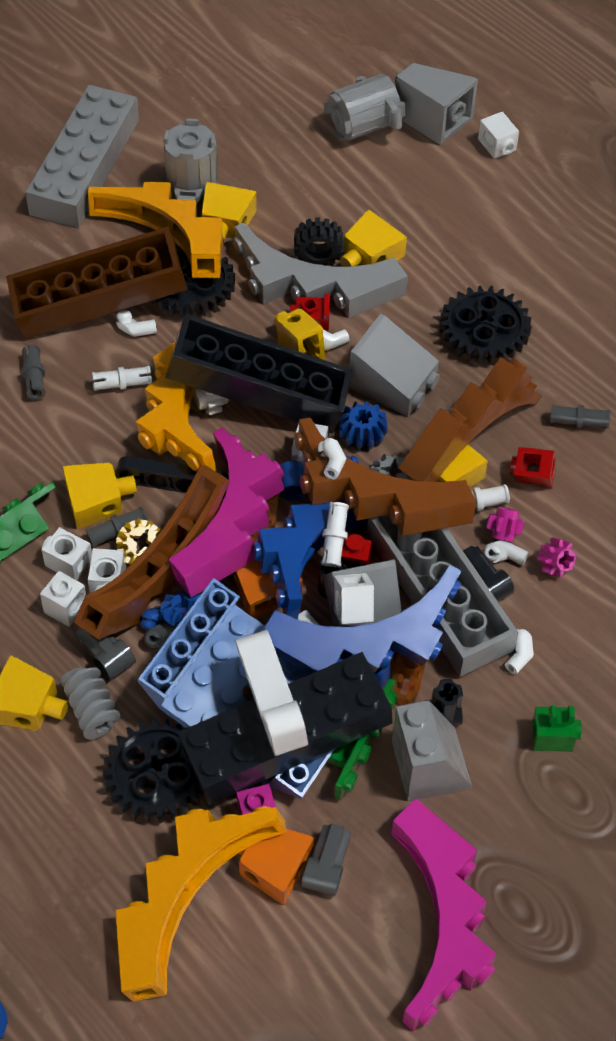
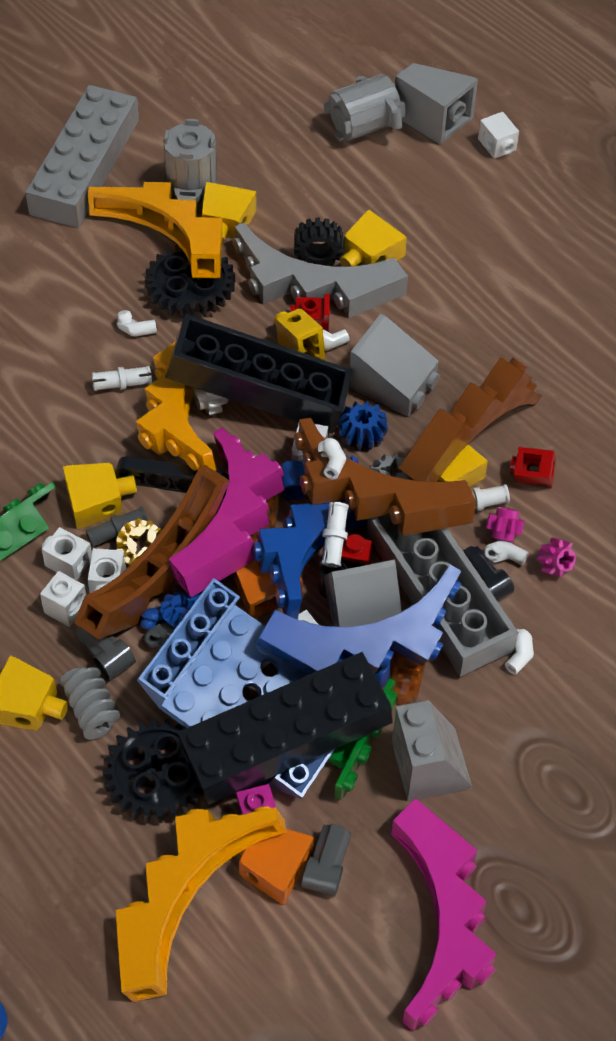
(33, 372): dark grey pin -> none
(96, 283): reddish brown brick -> none
(271, 693): white beam -> none
(354, 599): white brick -> none
(448, 699): black piece -> none
(485, 324): black gear -> none
(555, 728): green brick -> none
(580, 416): dark grey pin -> none

